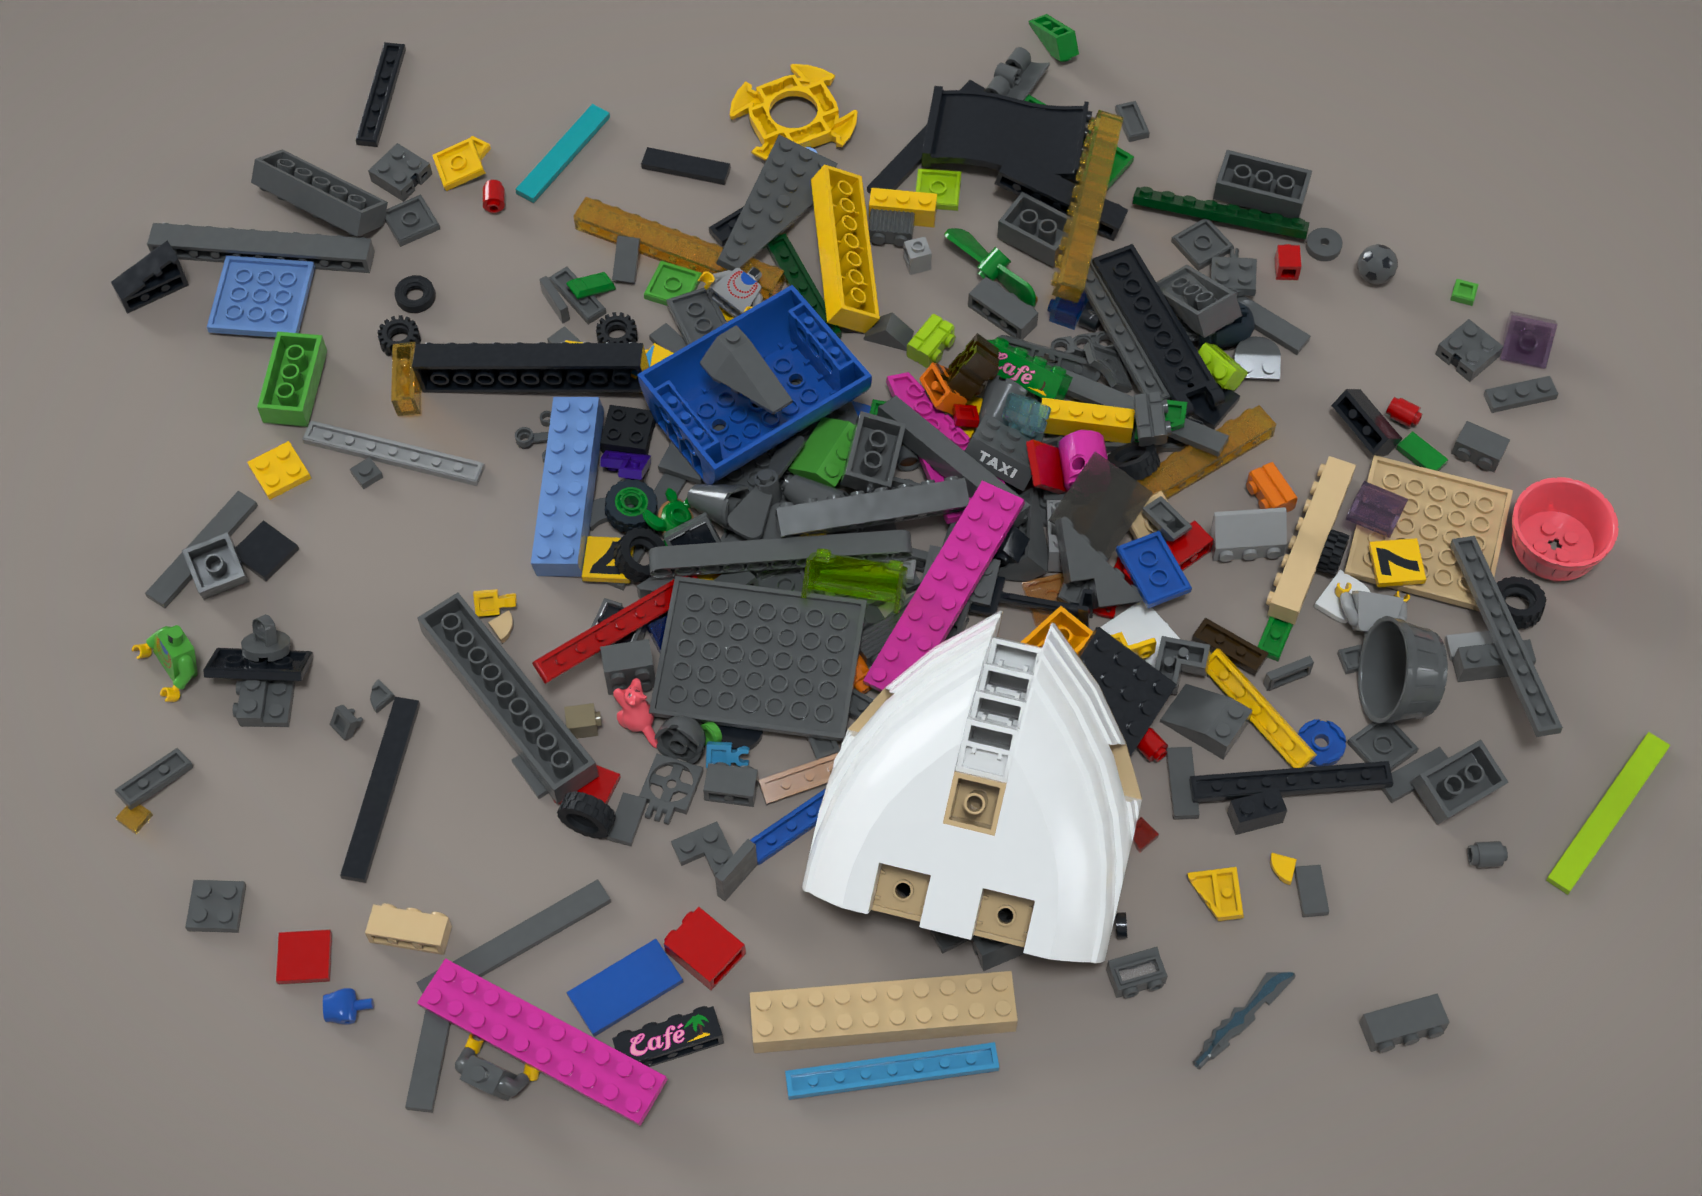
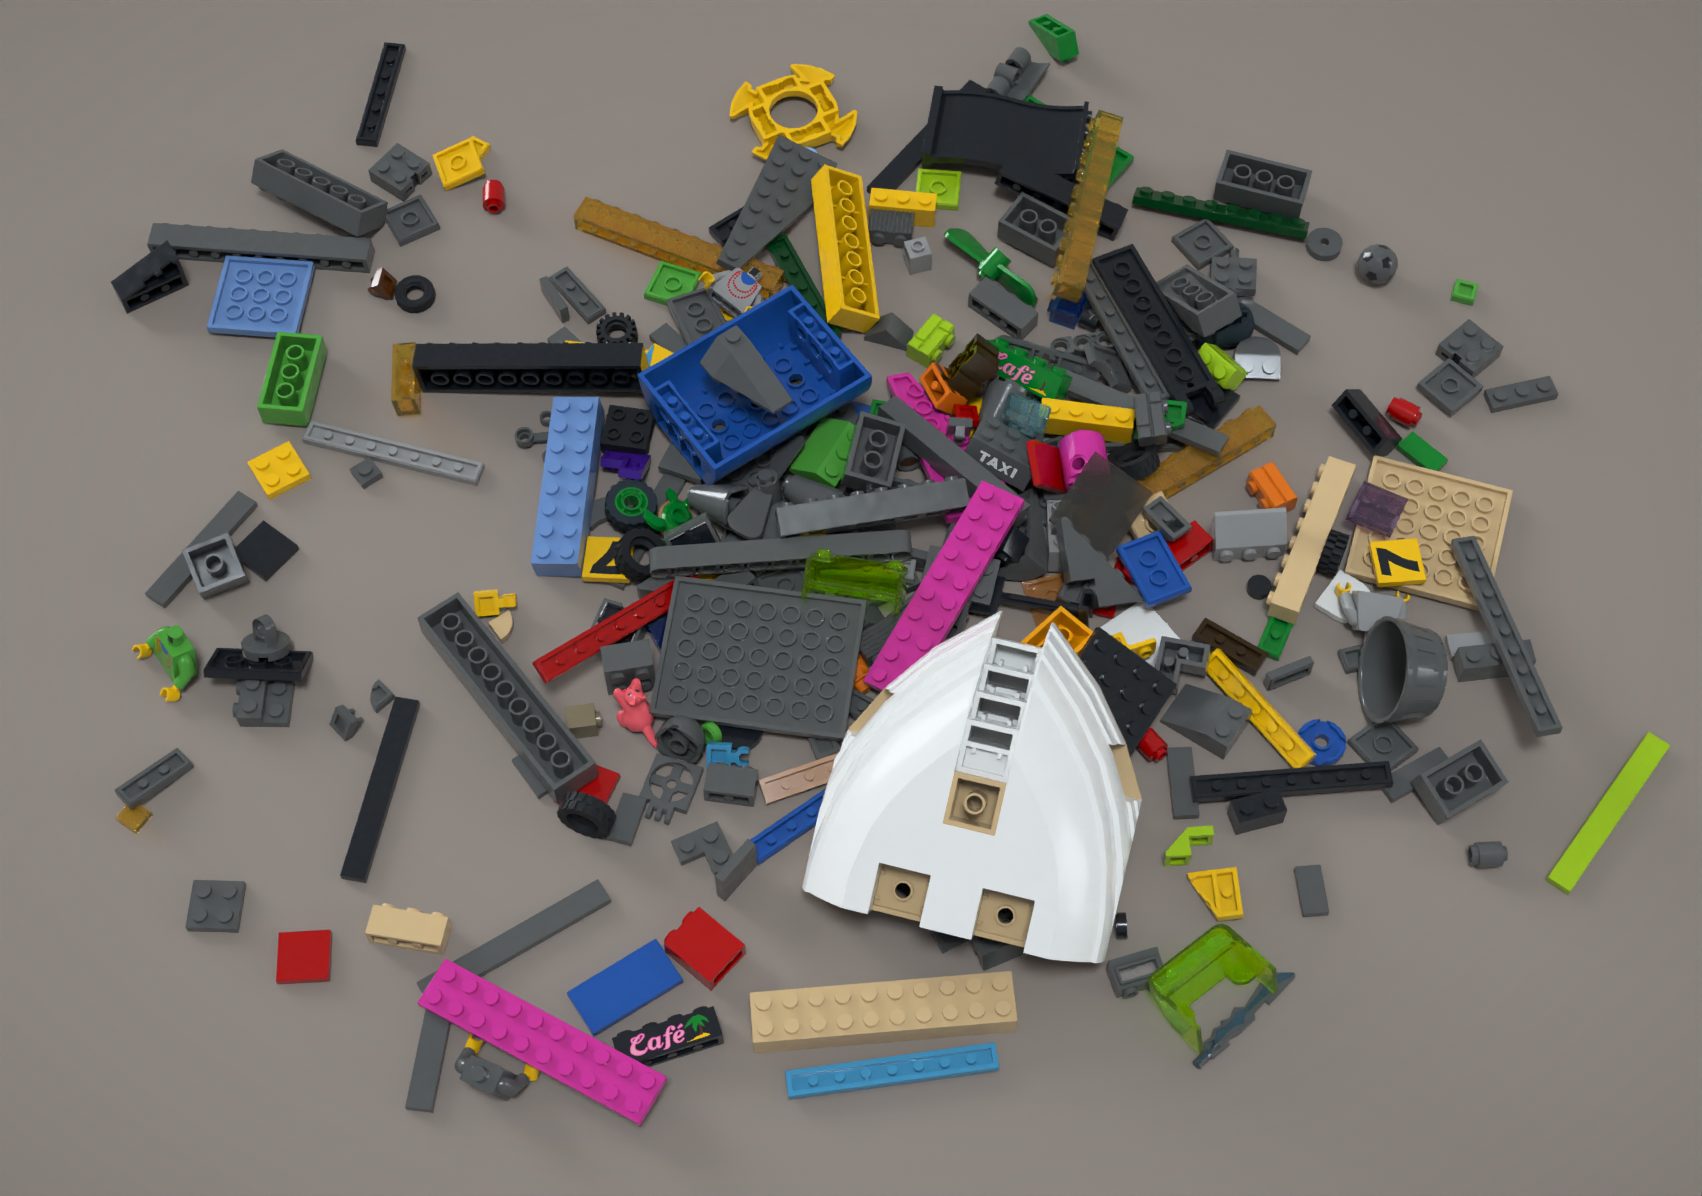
(343, 1005): blue piece -> none
(382, 284): none -> reddish brown tile
(395, 327): black tyre -> none
(562, 153): teal tile -> none
(591, 285): green tile -> none
(626, 259): dark grey tile -> none
(685, 165): black tile -> none
(959, 429): none -> dark grey tile
(1133, 121): dark grey tile -> none
(1143, 835): clear red tile -> none
(1180, 852): none -> lime slope
(1198, 969): none -> clear neon green windscreen
(1259, 587): none -> black tile
(1283, 867): yellow tile -> none
(1288, 262): red brick -> none
(1404, 1023): dark grey brick -> none
(1449, 386): none -> dark grey plate
(1480, 446): dark grey brick -> none
(1528, 339): clear purple slope -> none
(1530, 592): black tyre -> none
(1573, 516): coral piece -> none

